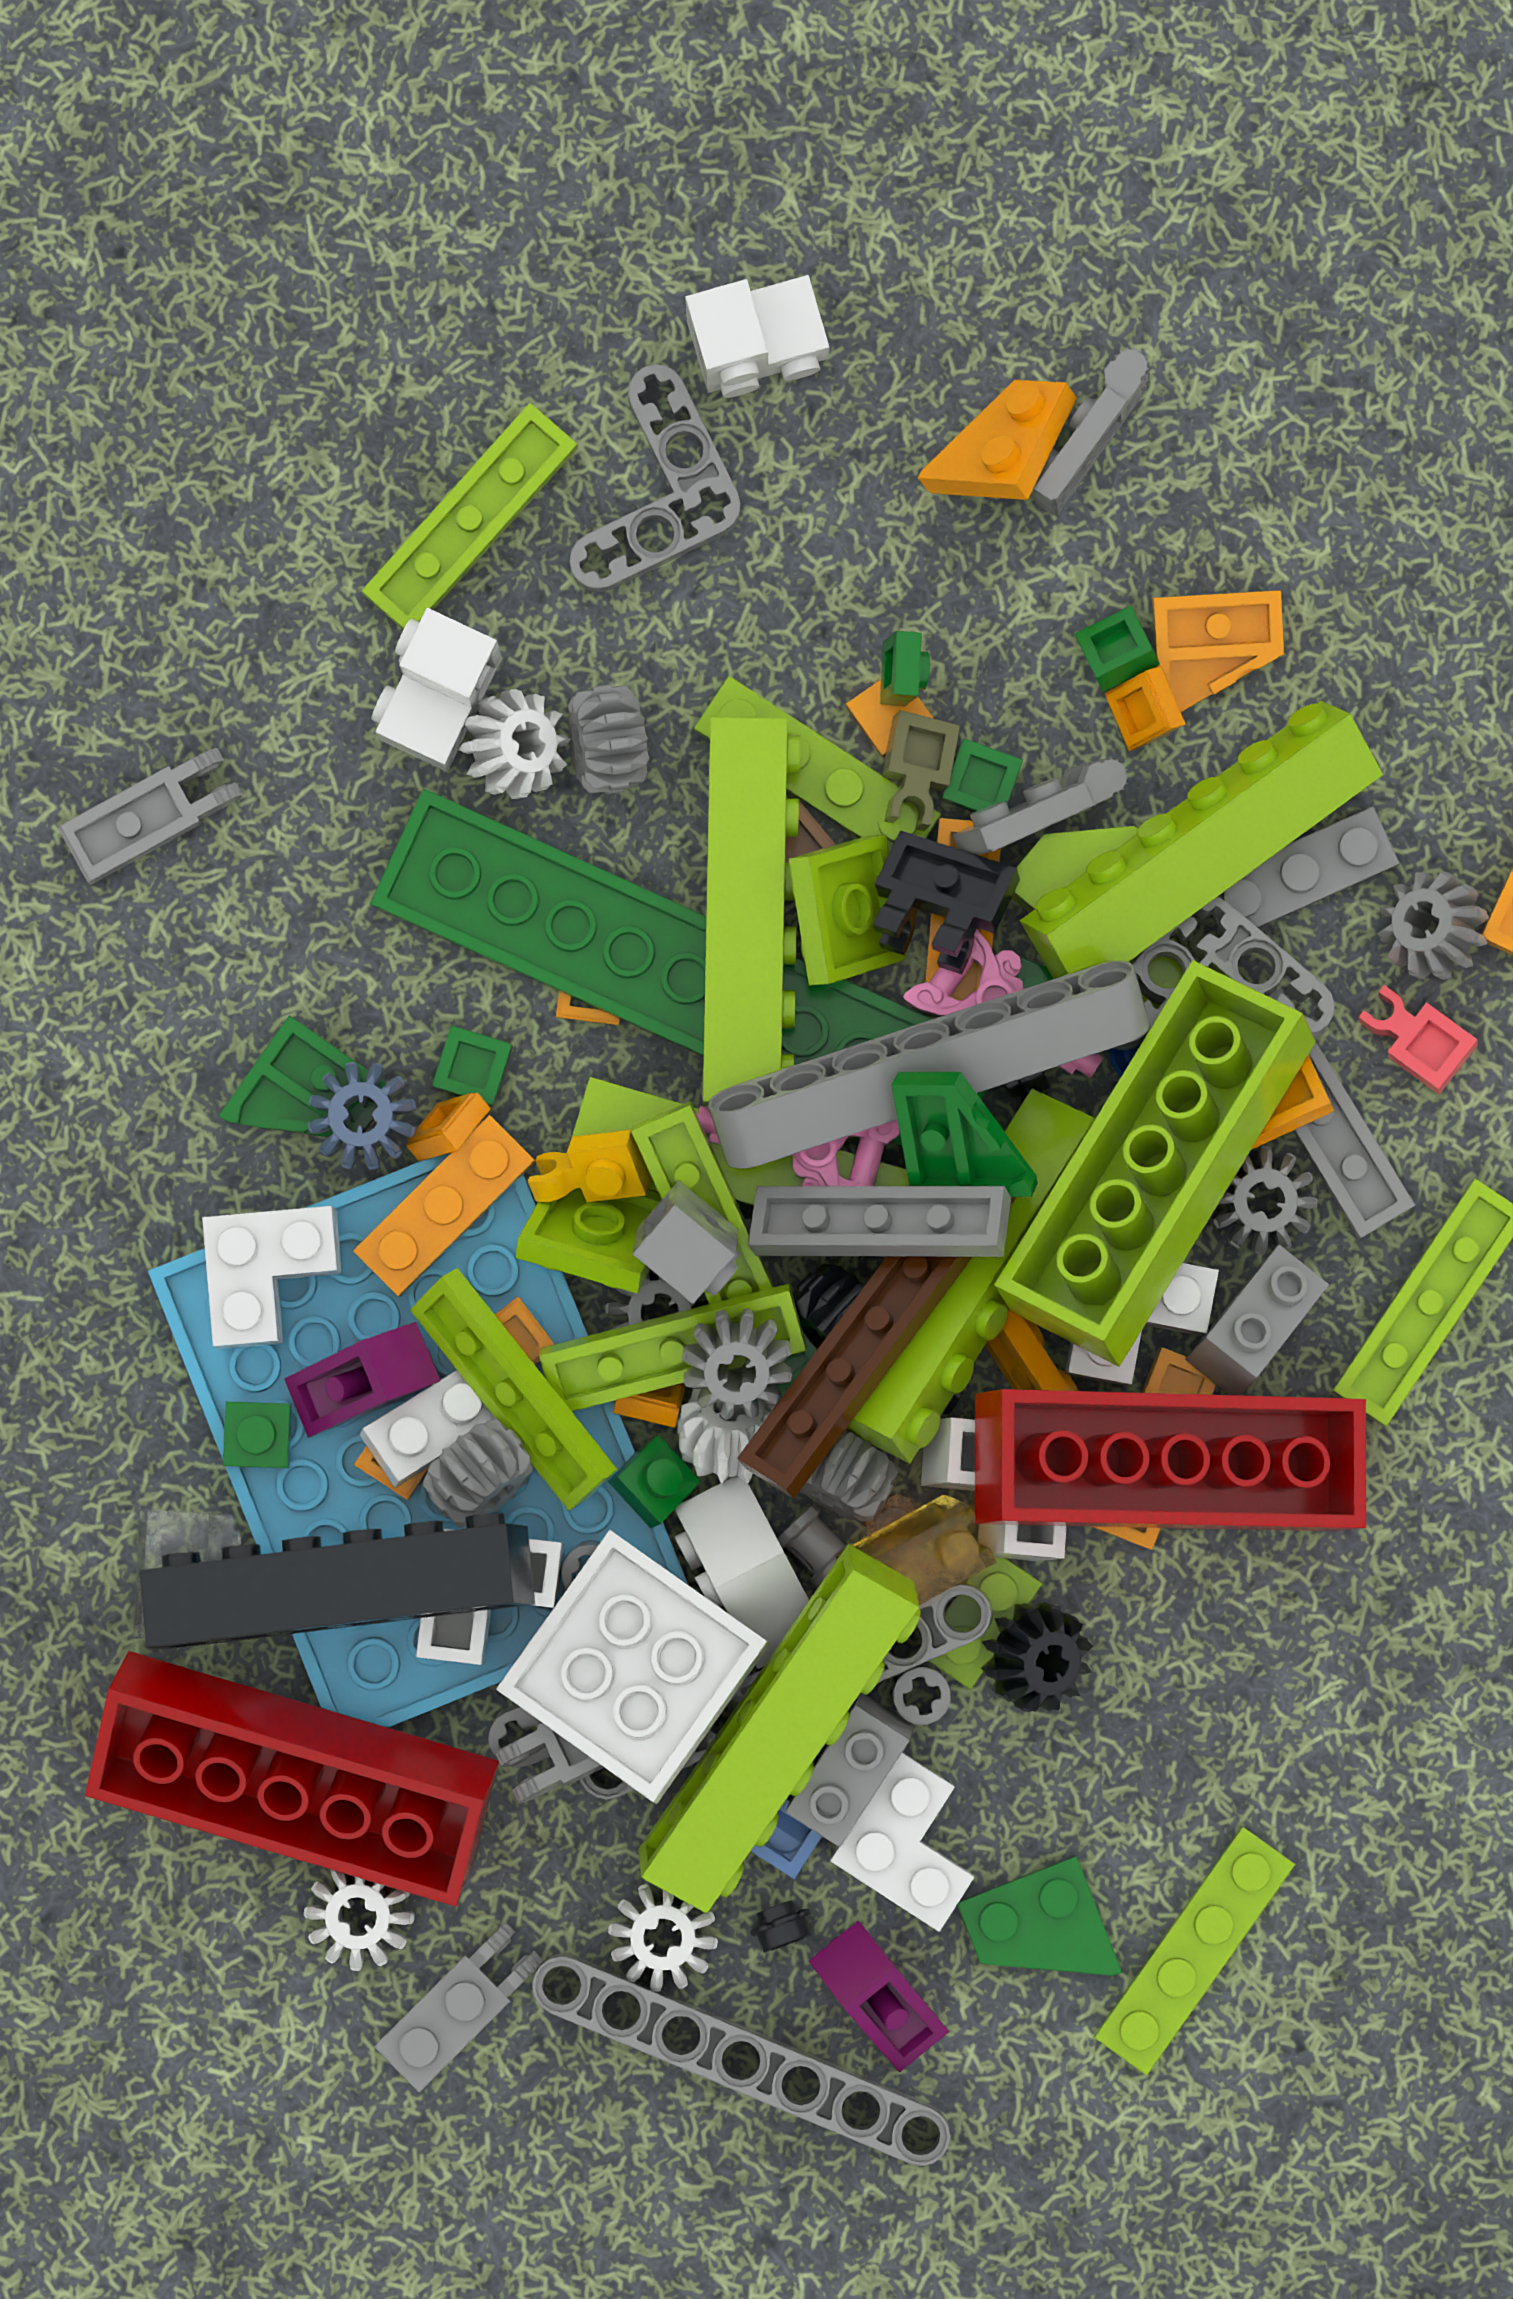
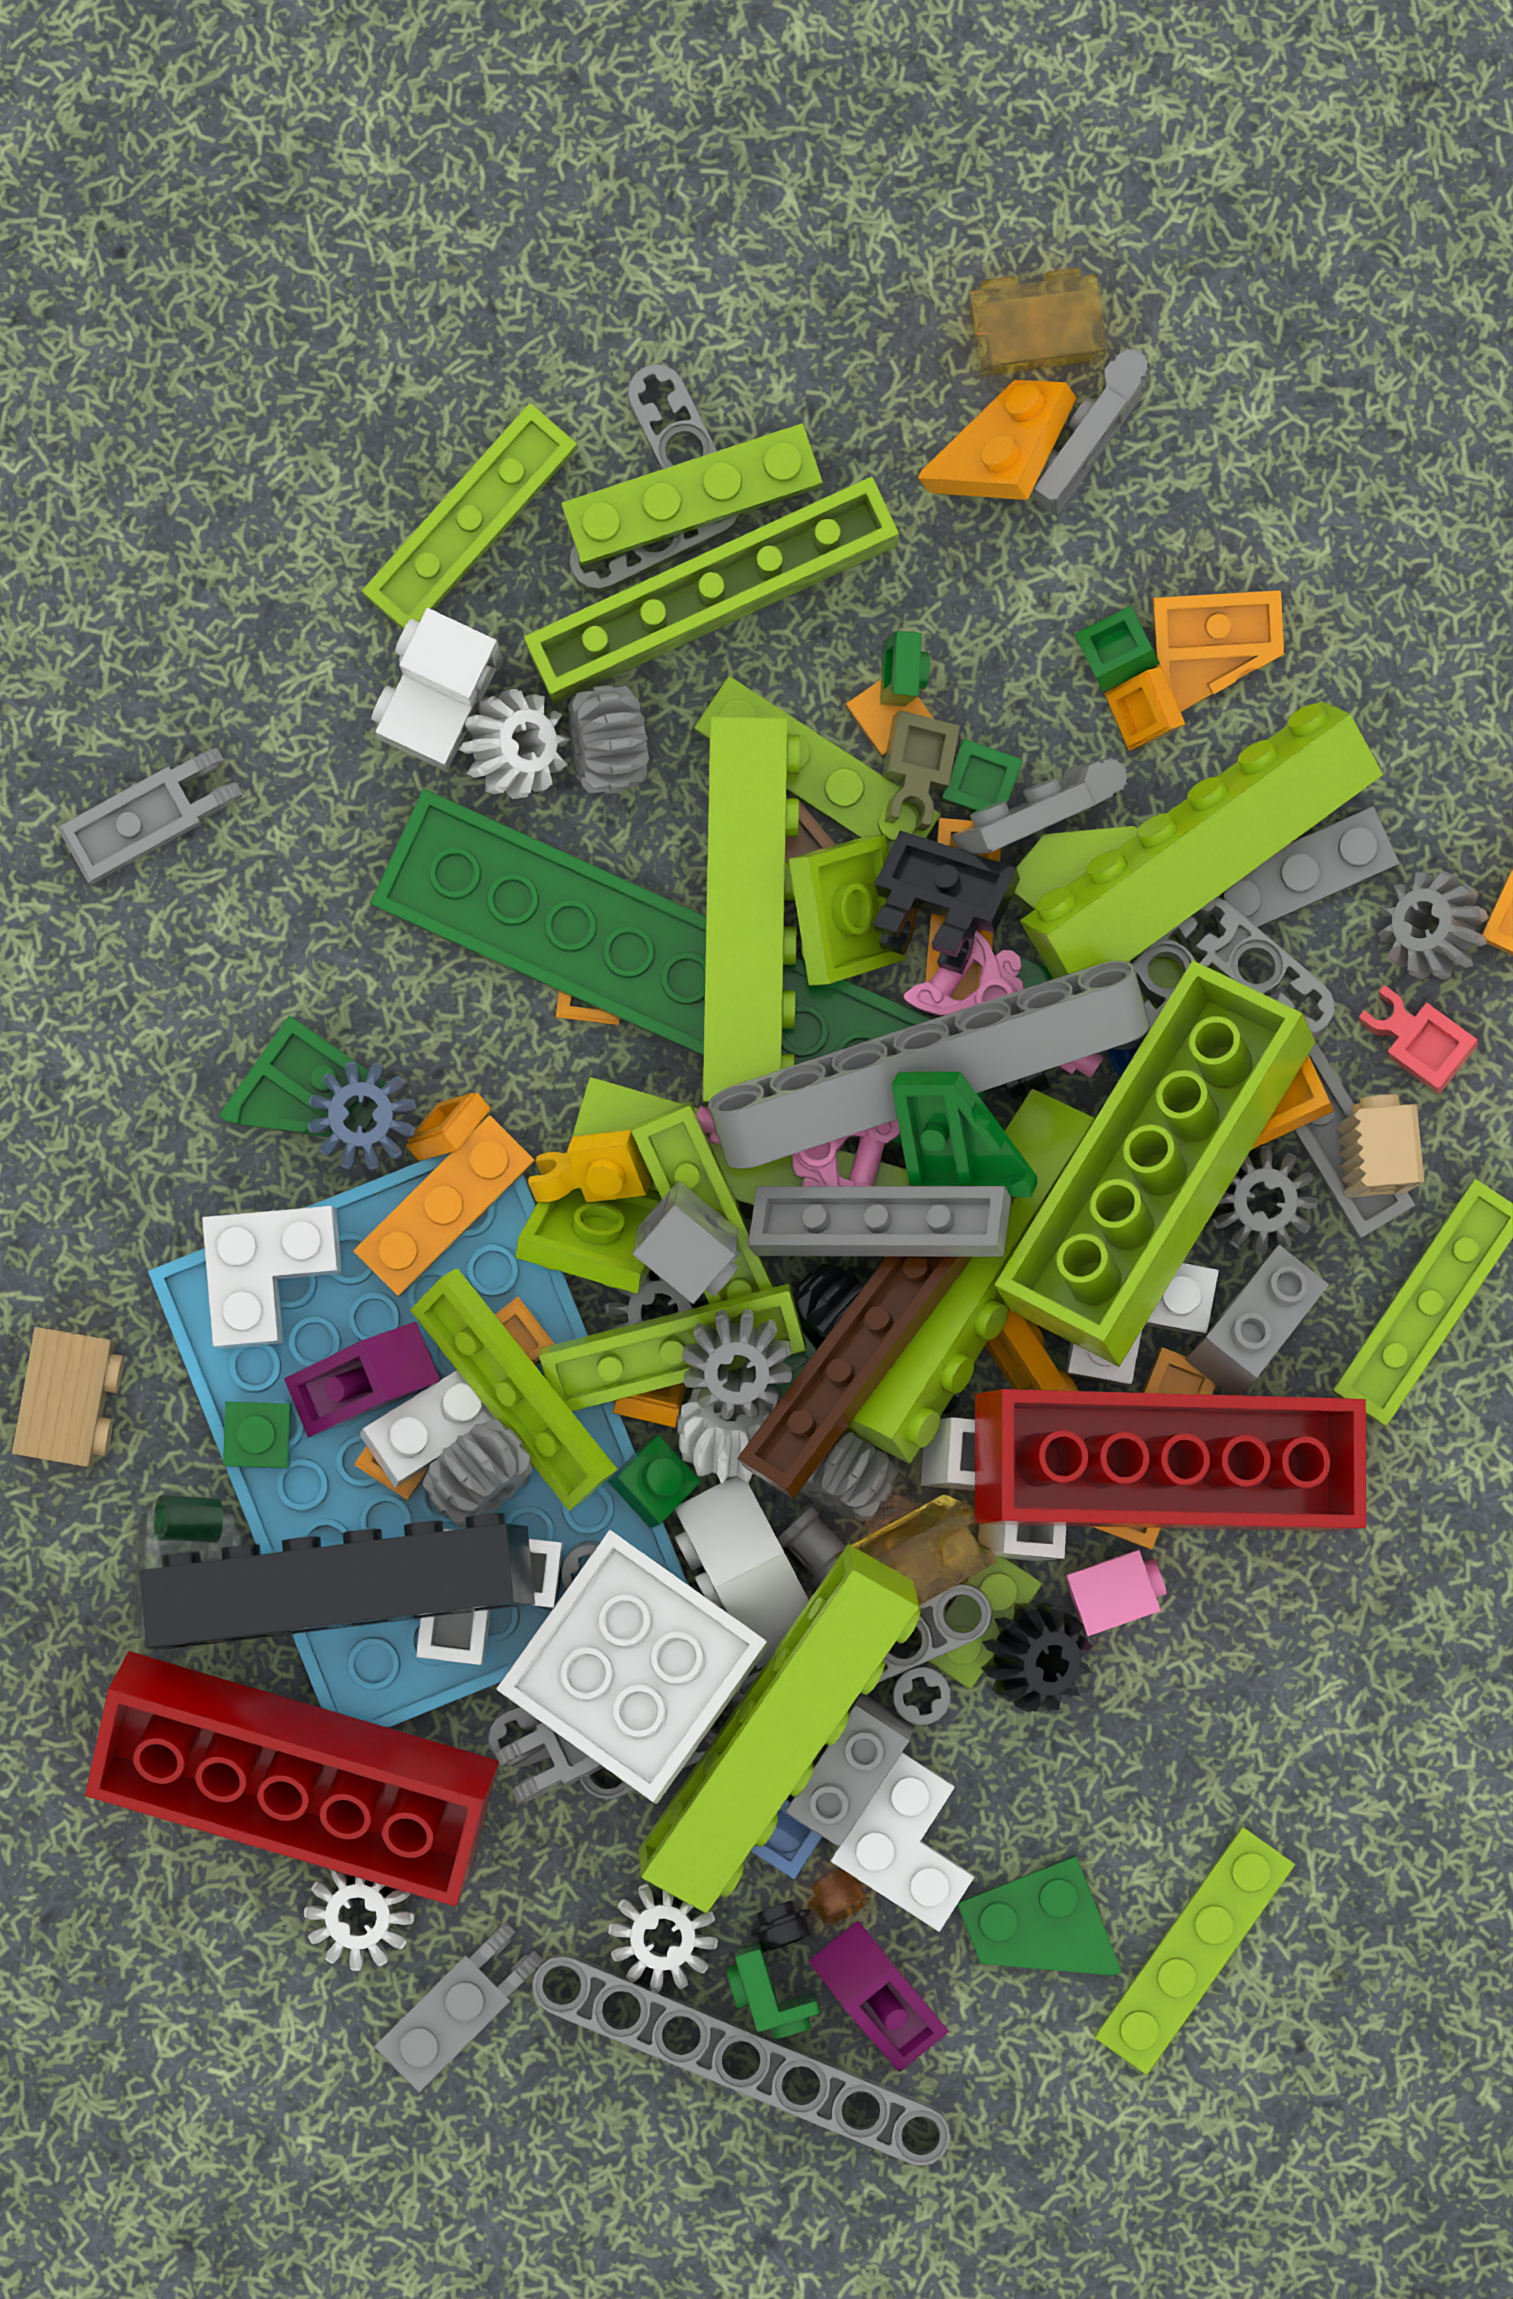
(67, 1397): none -> tan brick
(188, 1519): none -> clear green hinge
(472, 1064): green plate -> none
(692, 494): none -> lime plate
(712, 590): none -> lime brick
(754, 1988): none -> green bracket
(756, 334): white brick -> none
(837, 1897): none -> clear orange plate
(1037, 322): none -> clear yellow brick
(1115, 1591): none -> bright pink brick
(1381, 1147): none -> tan brick

